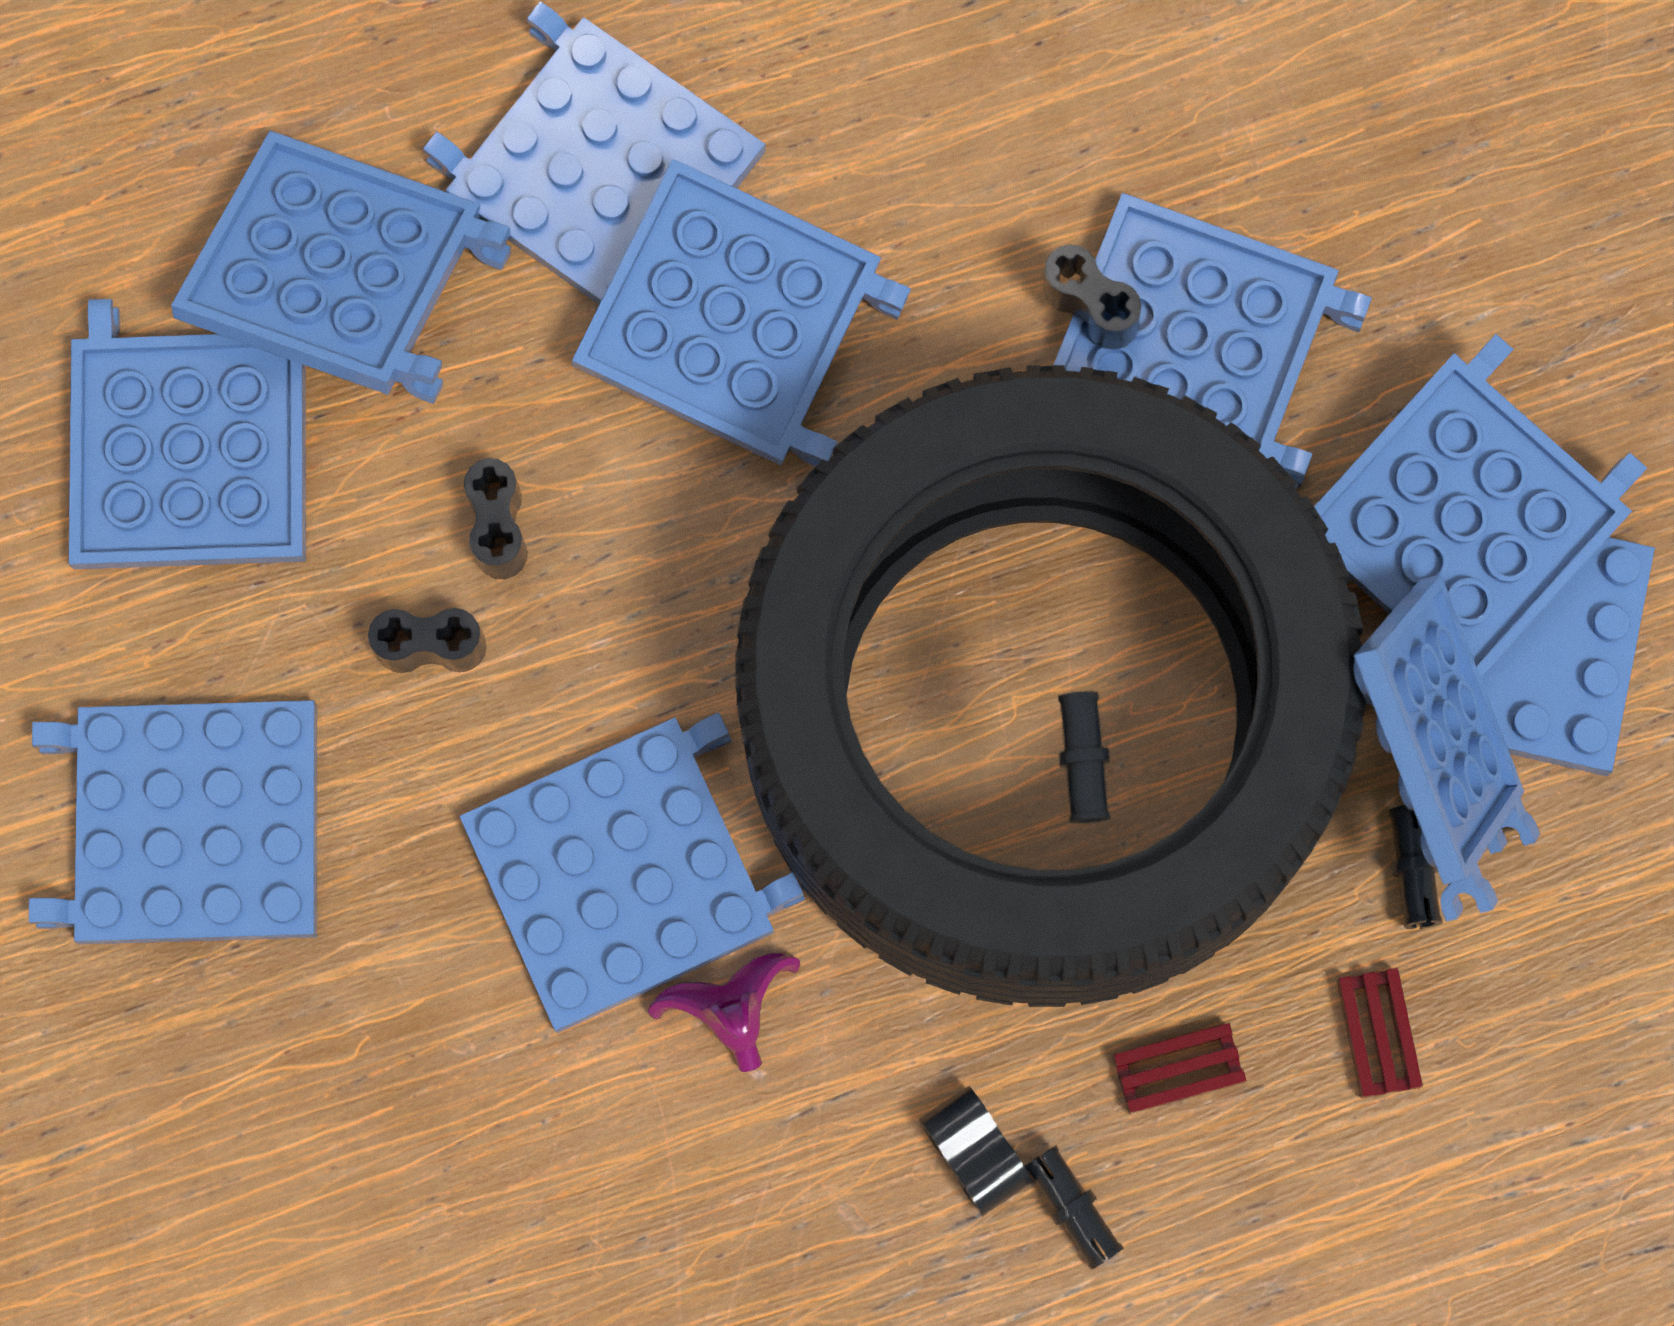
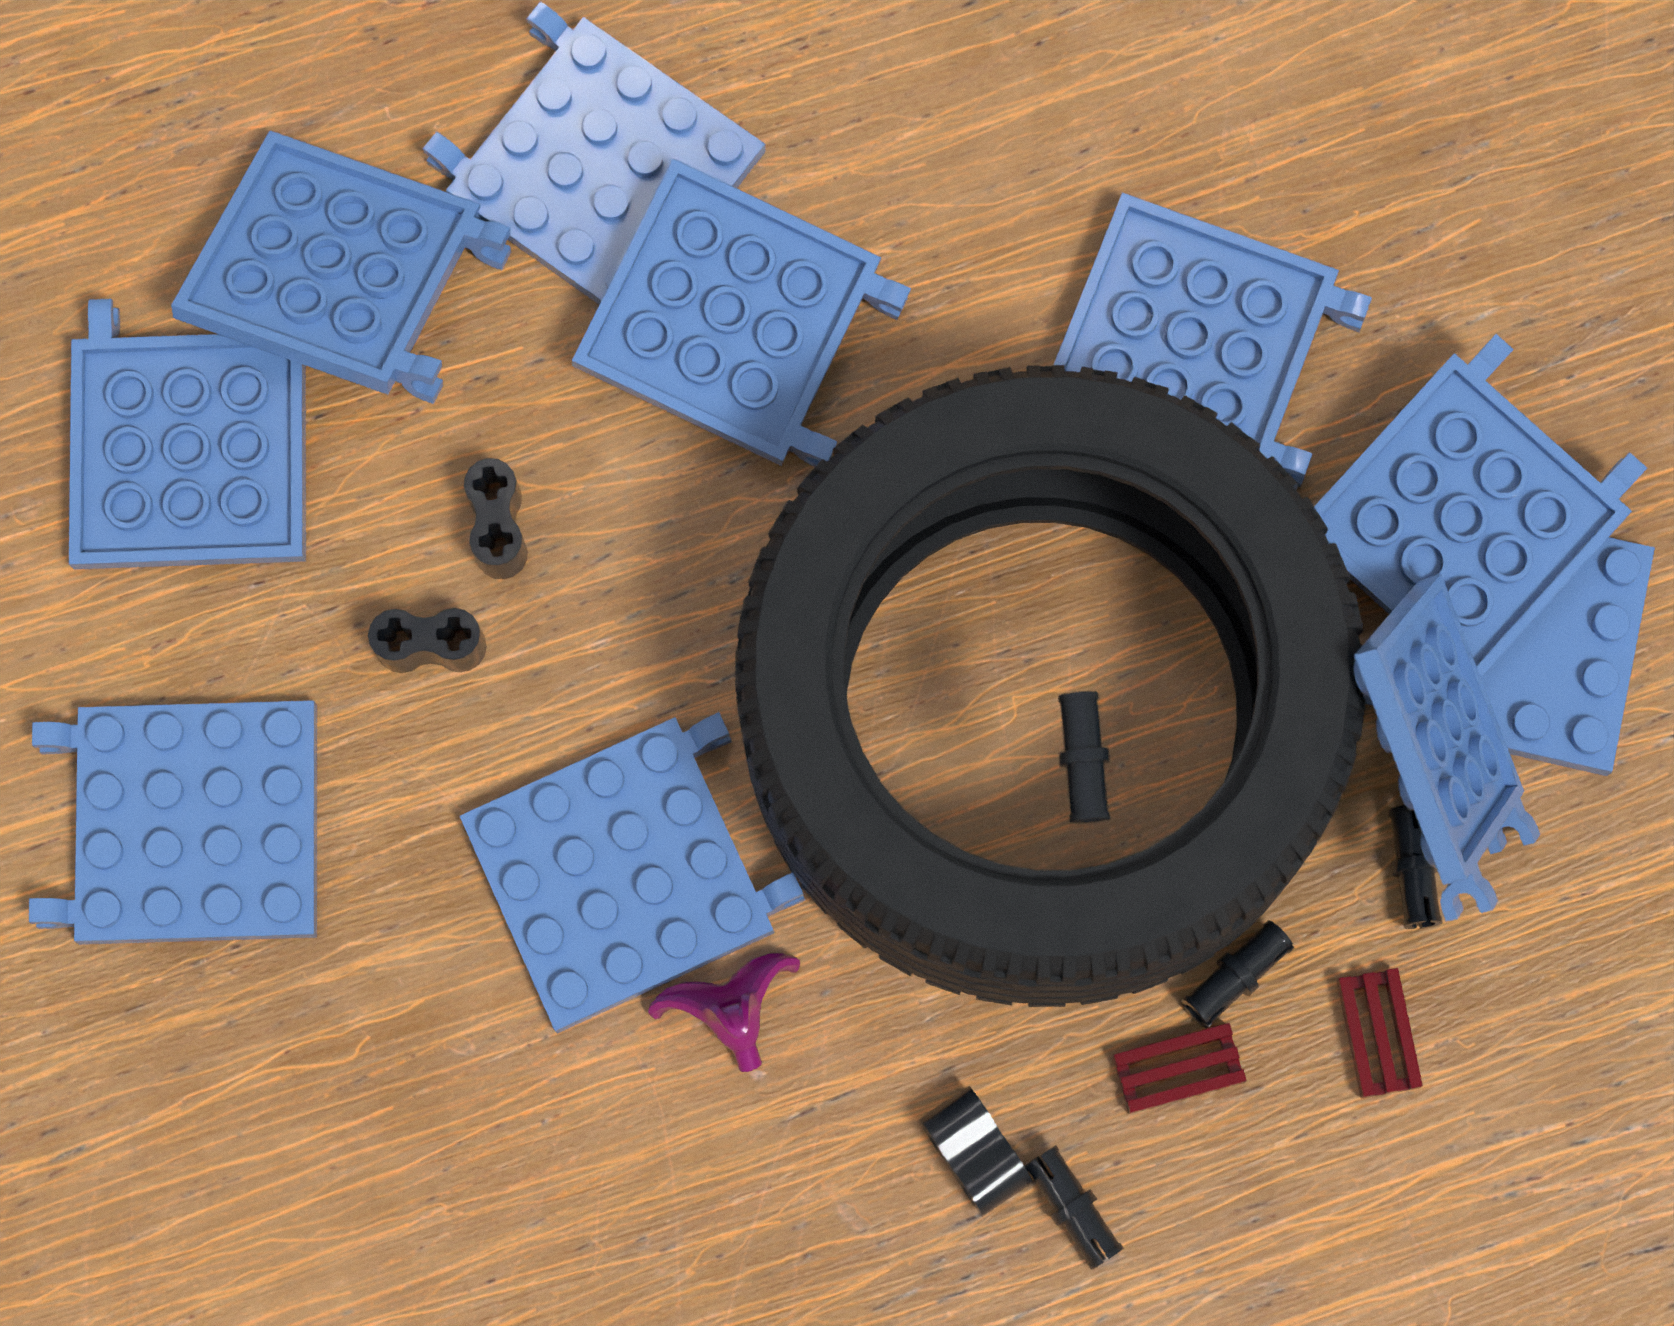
(1091, 296): black axle -> none
(1237, 974): none -> black pin

